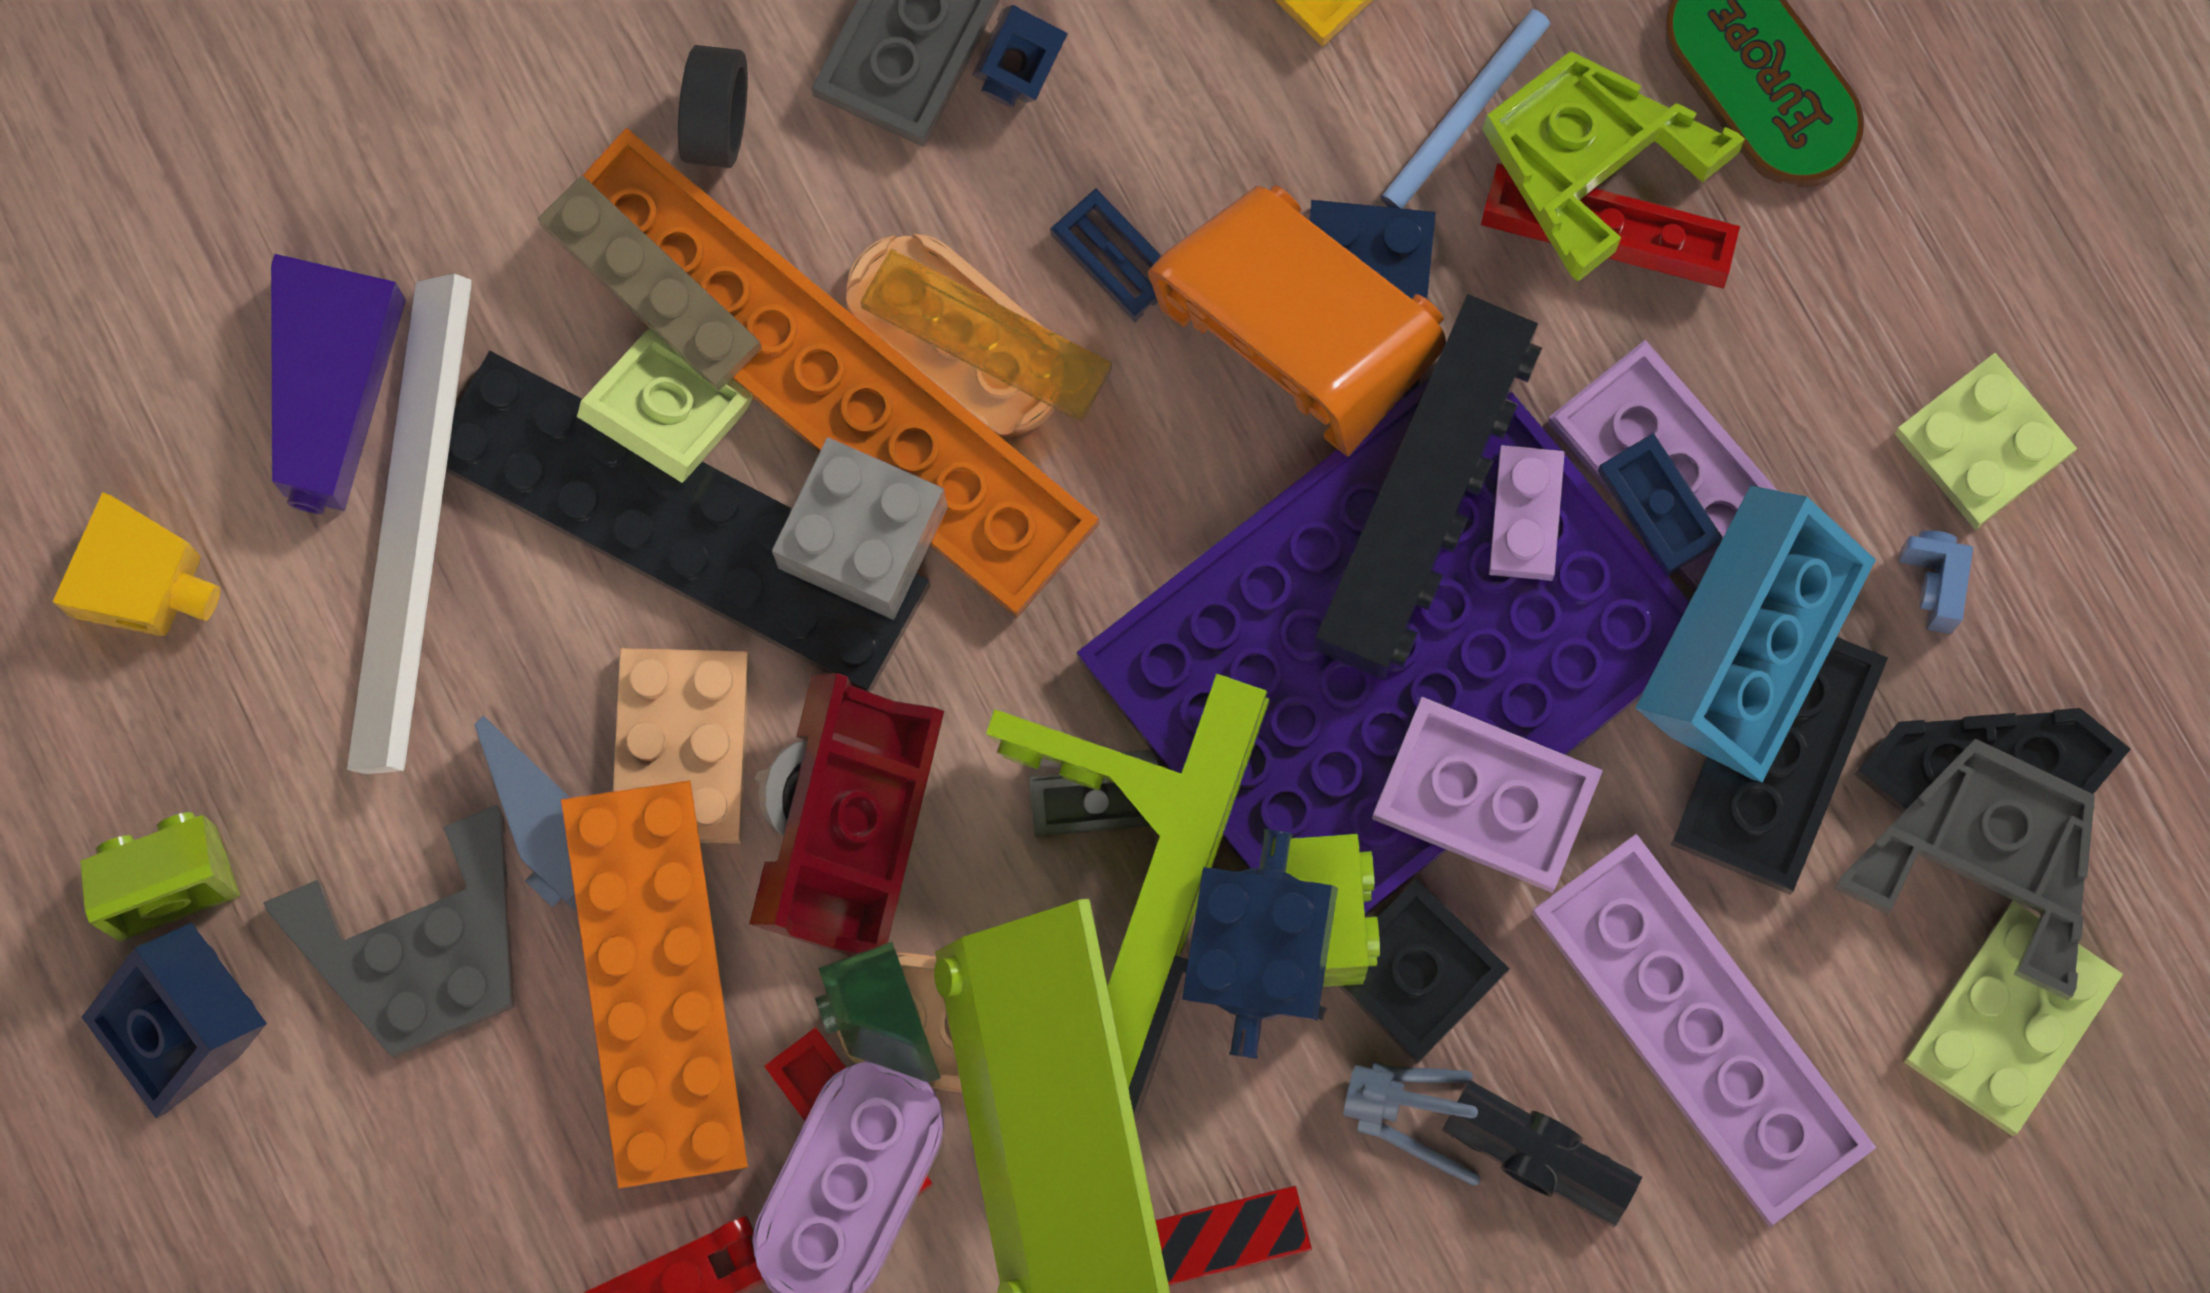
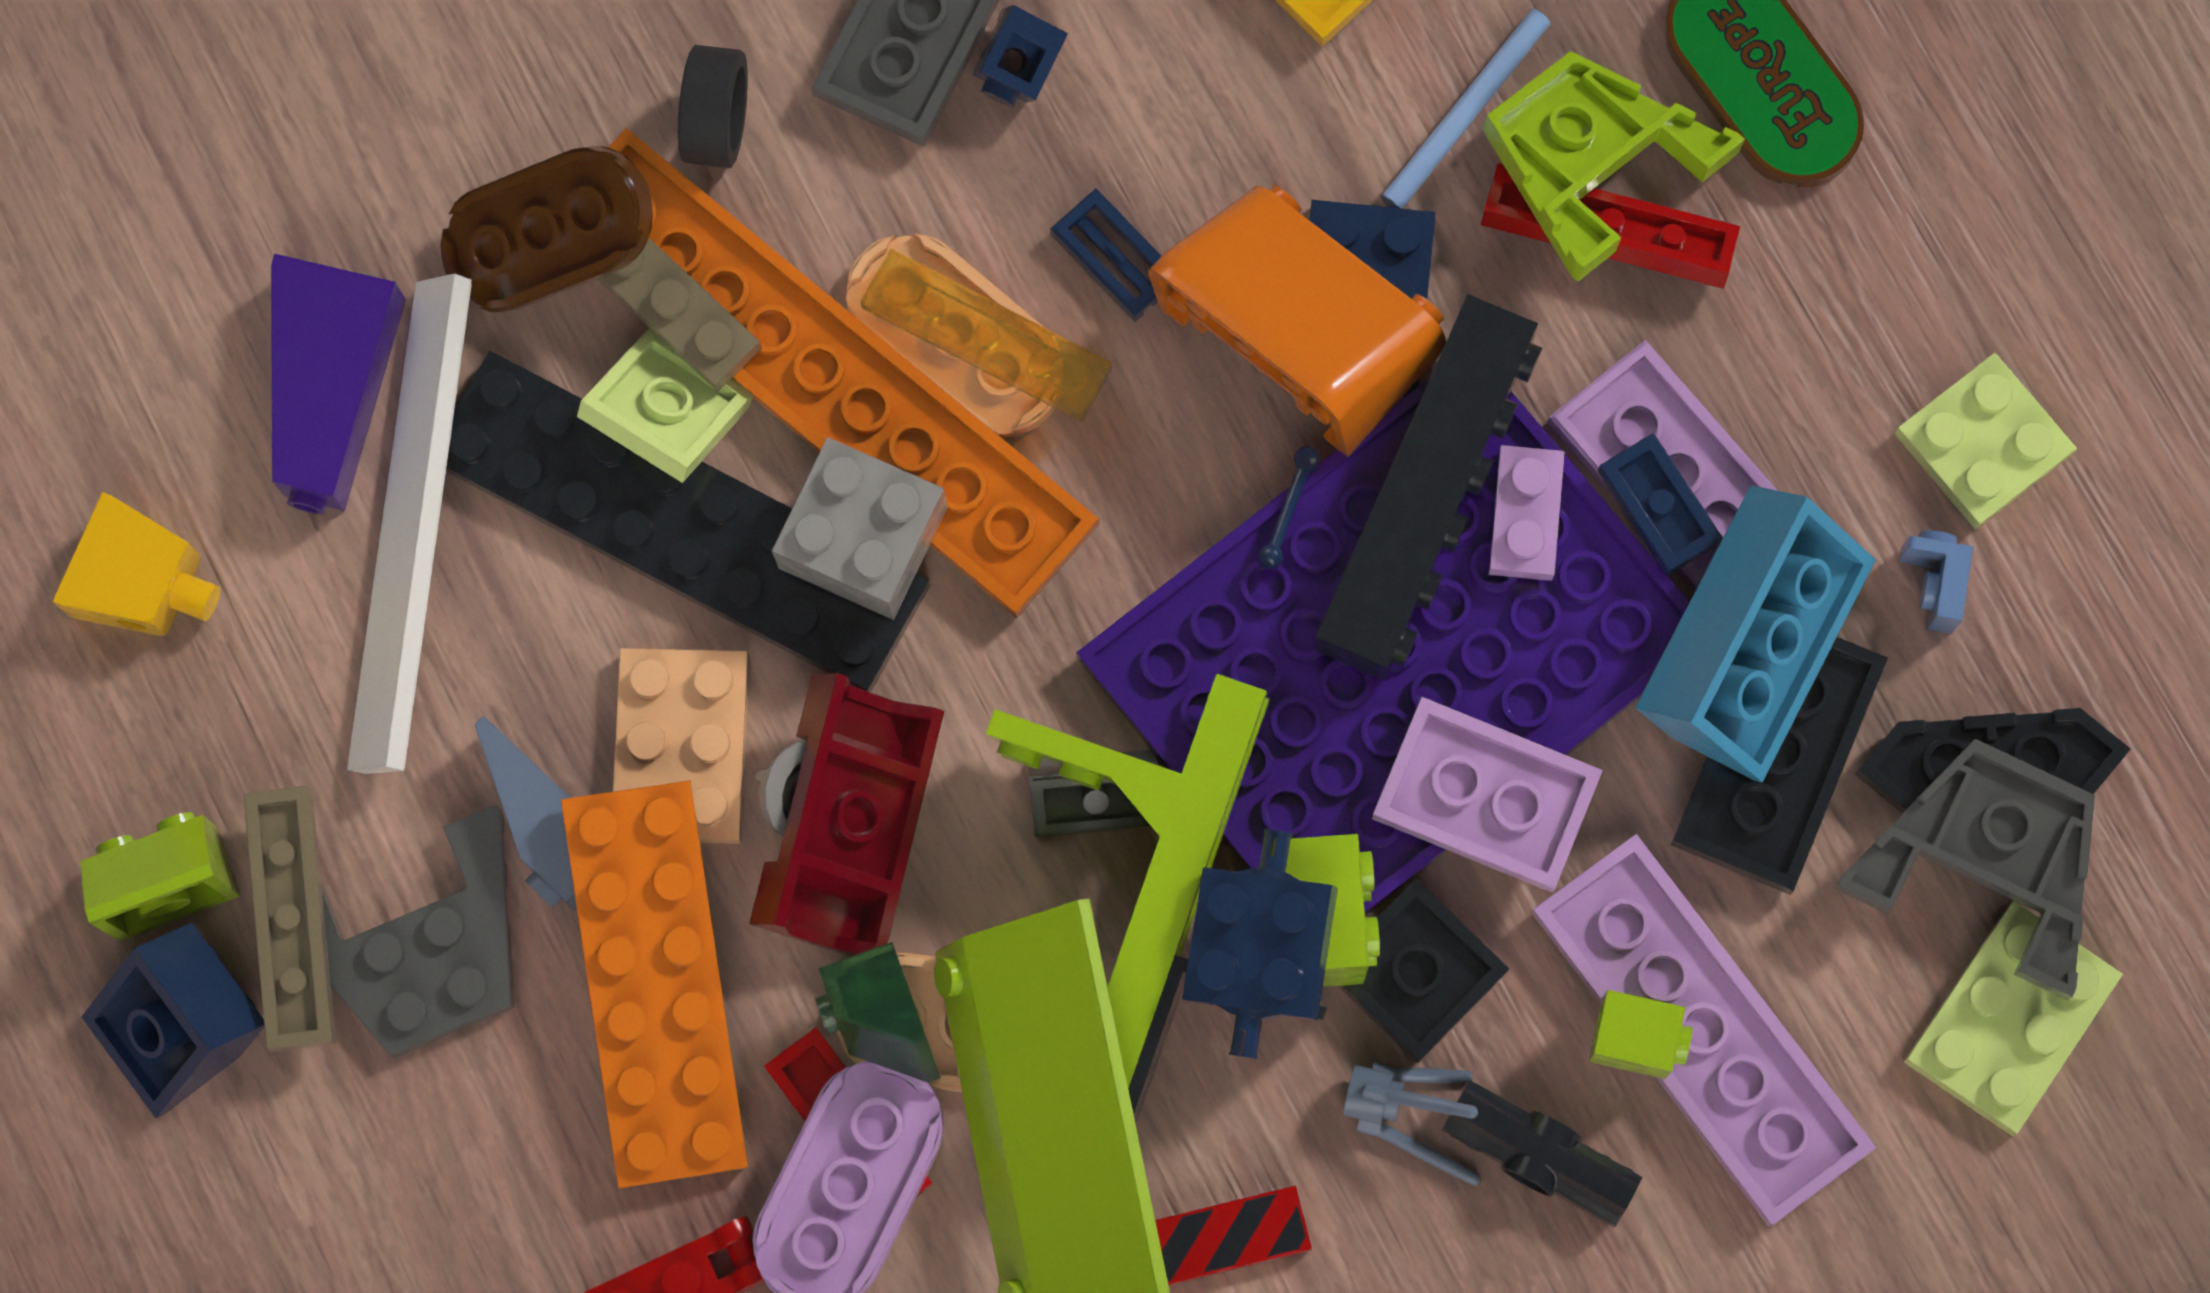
(289, 919): none -> dark tan plate
(548, 228): none -> reddish brown tile
(1306, 462): none -> dark blue hinge
(1640, 1035): none -> lime brick

